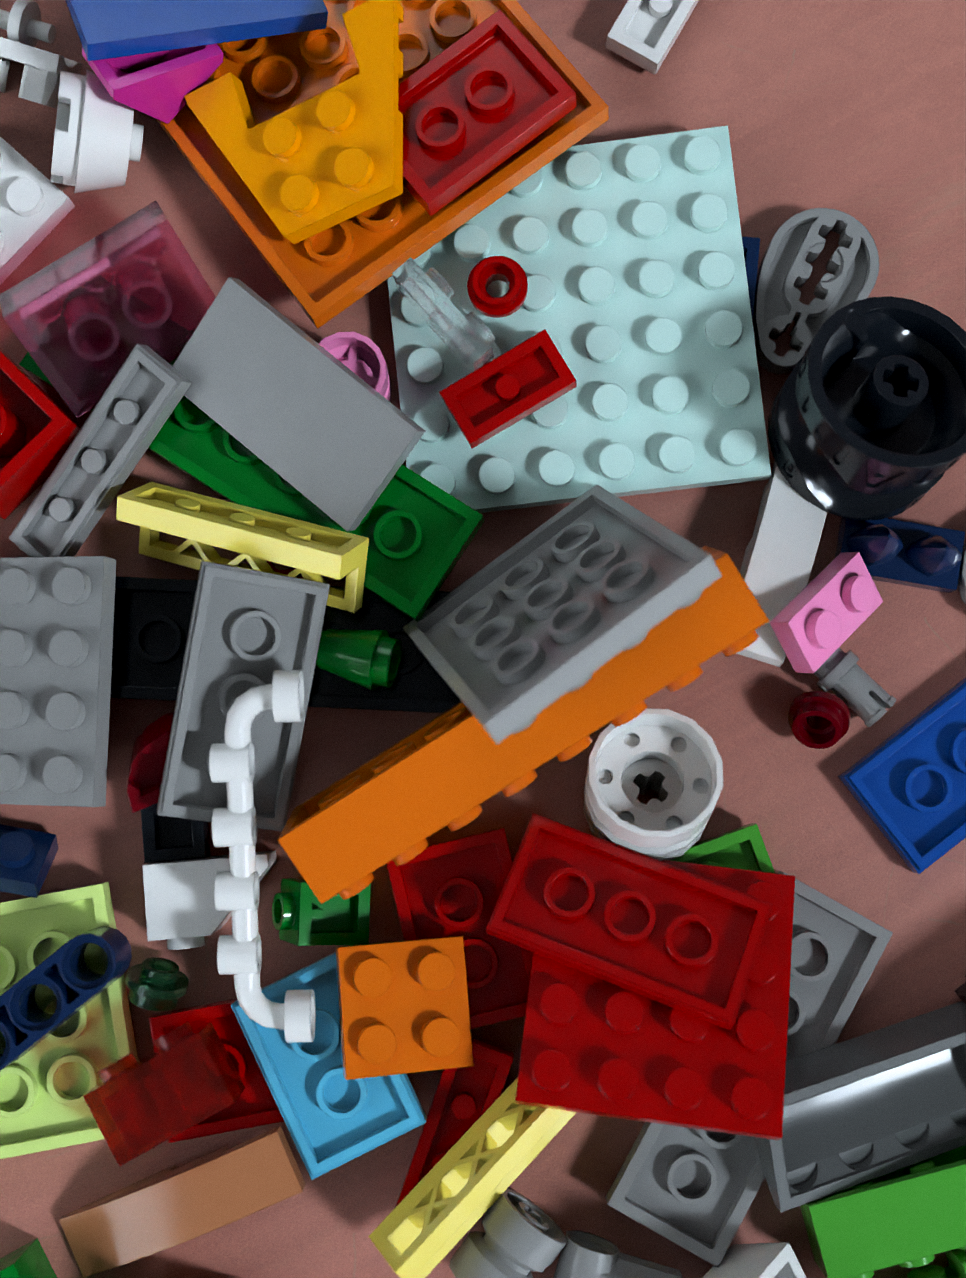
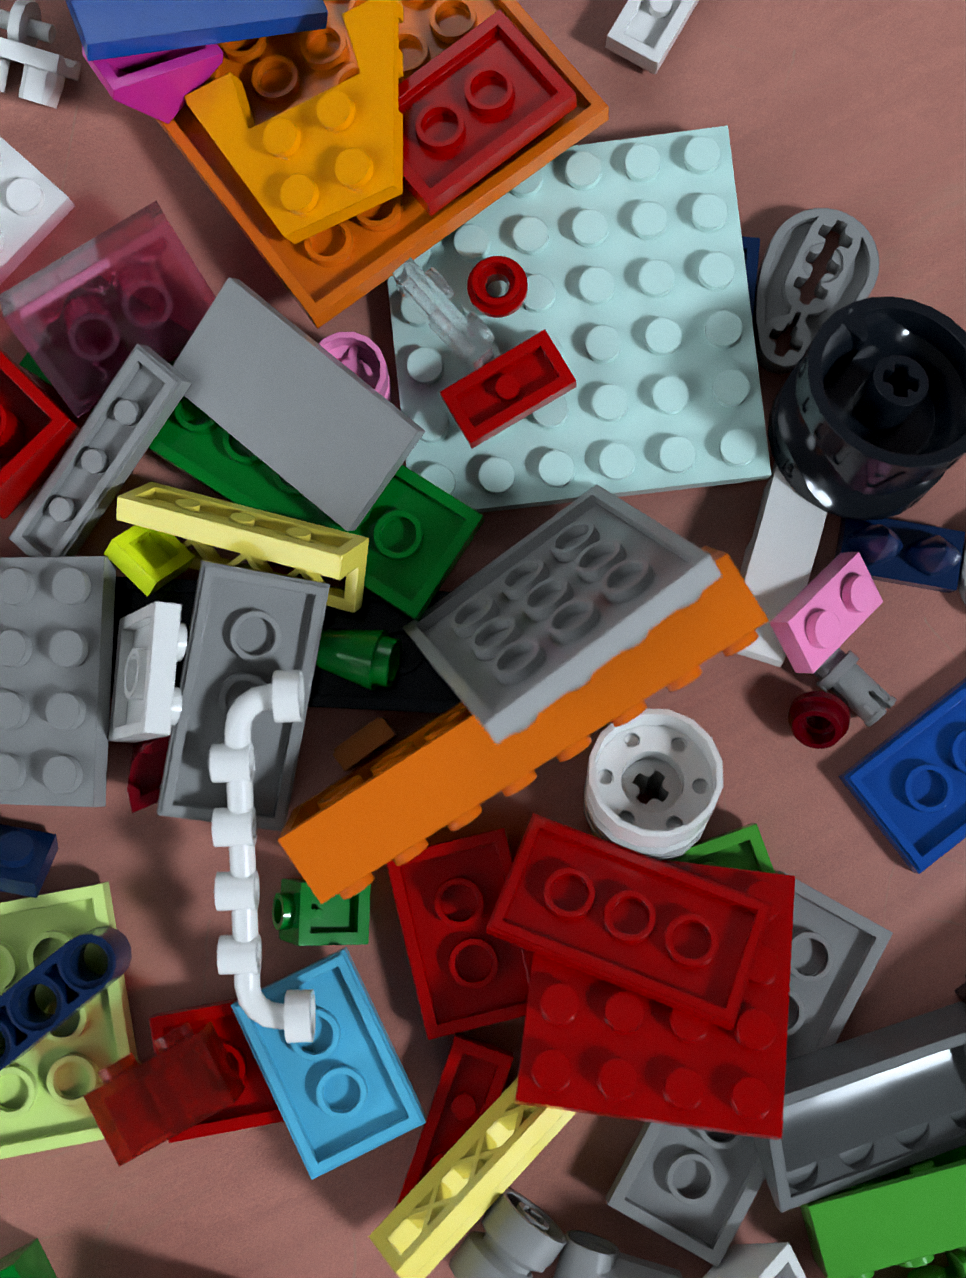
(92, 135): white cone -> none
(145, 673): none -> white plate
(149, 557): none -> neon yellow plate
(156, 984): clear green plate -> none
(173, 837): black plate -> none
(182, 898): white slope -> none
(183, 1202): nougat slope -> none
(364, 743): none -> dark orange tile
(403, 1007): orange plate -> none

